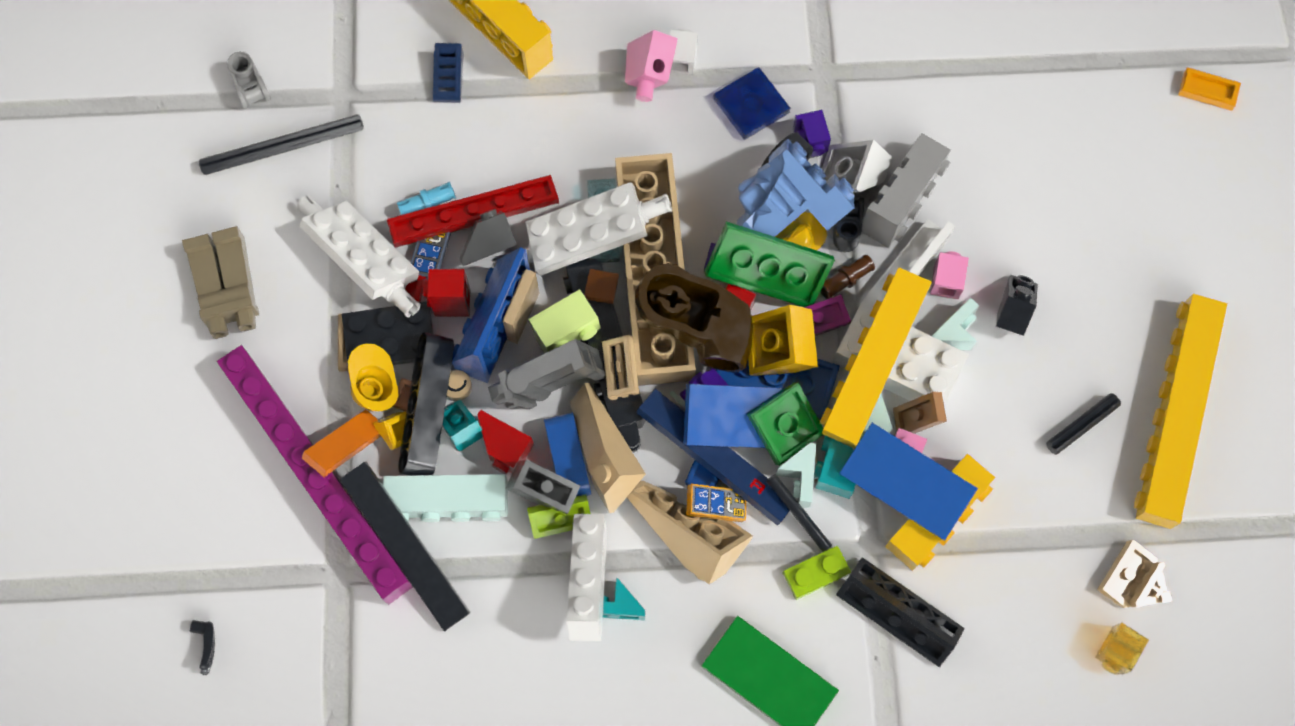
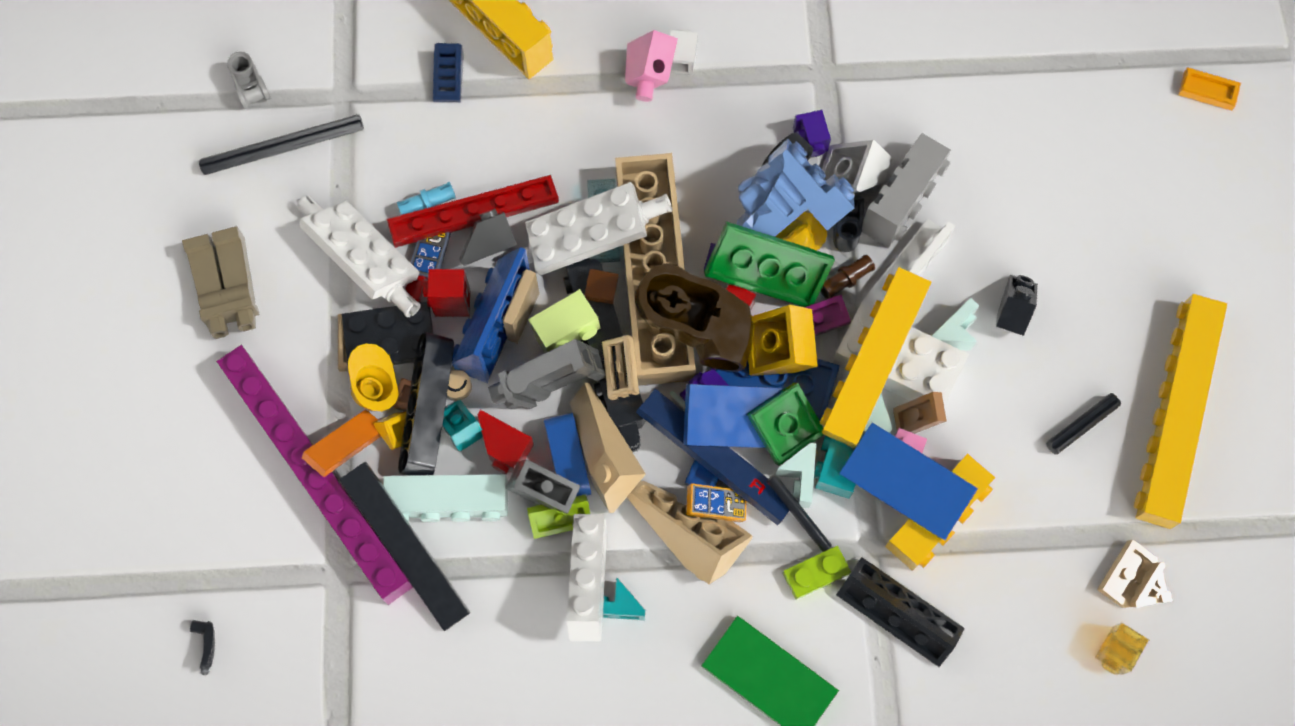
(751, 103): clear blue plate -> none
(949, 275): bright pink brick -> none

